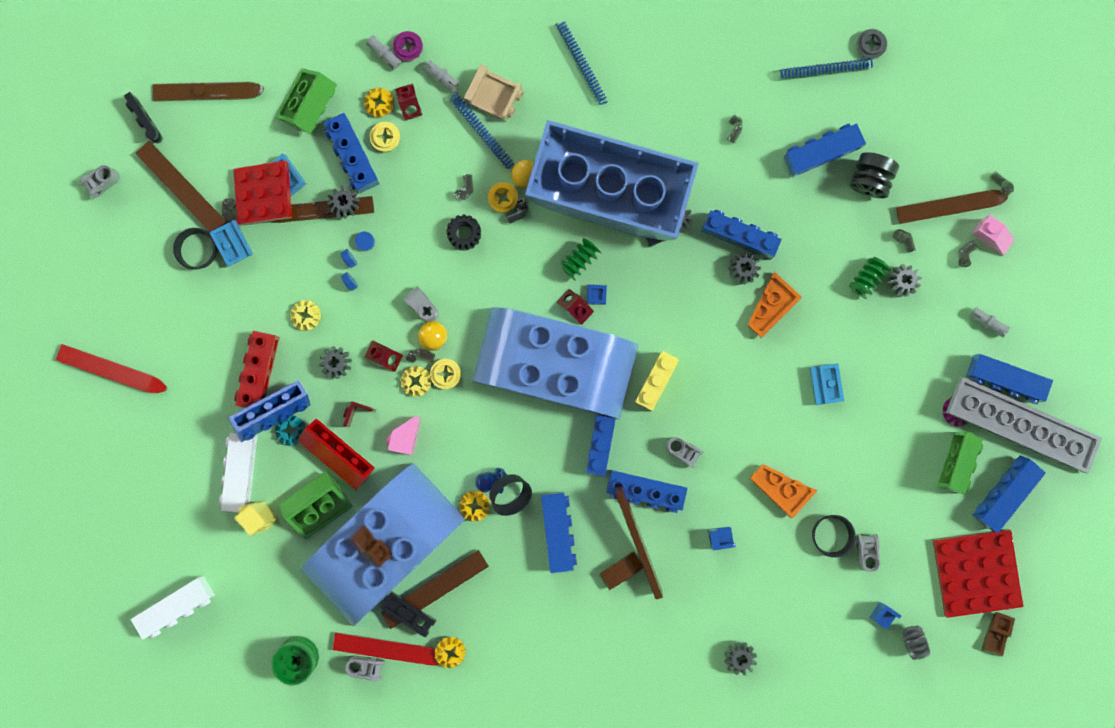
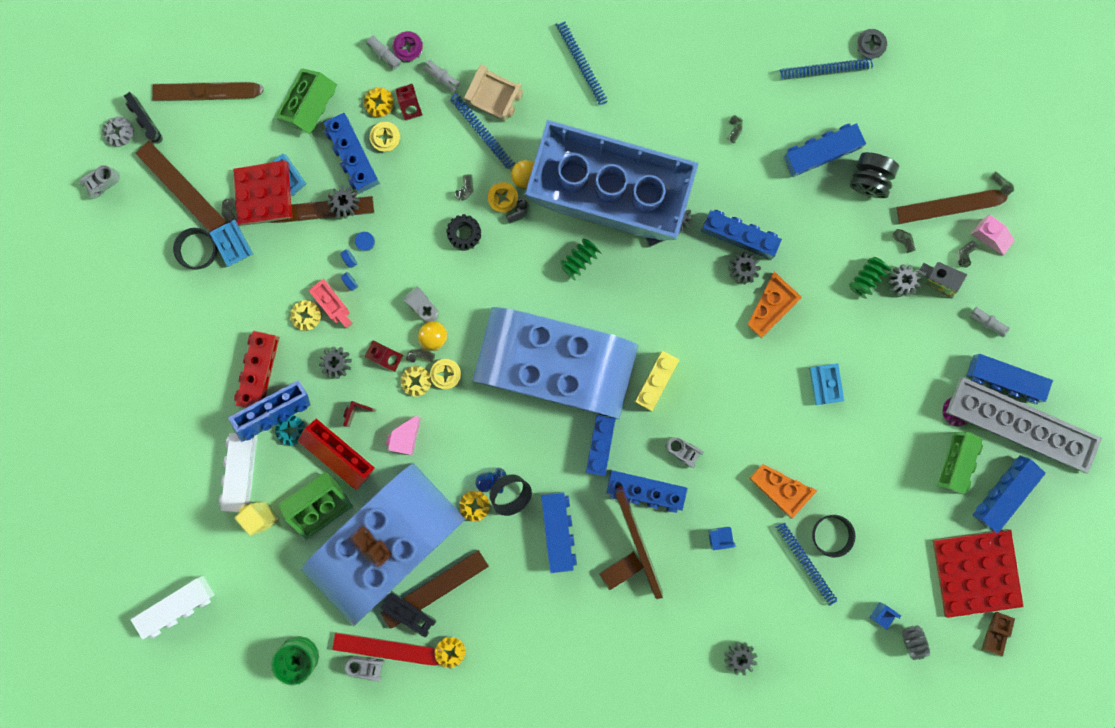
(110, 370): red piece -> none
(126, 131): none -> light grey gear
(331, 303): none -> coral hinge
(576, 306): dark red bracket -> none
(596, 294): blue tile -> none
(813, 568): none -> blue piece
(868, 550): light grey piece -> none
(950, 278): none -> dark grey torso

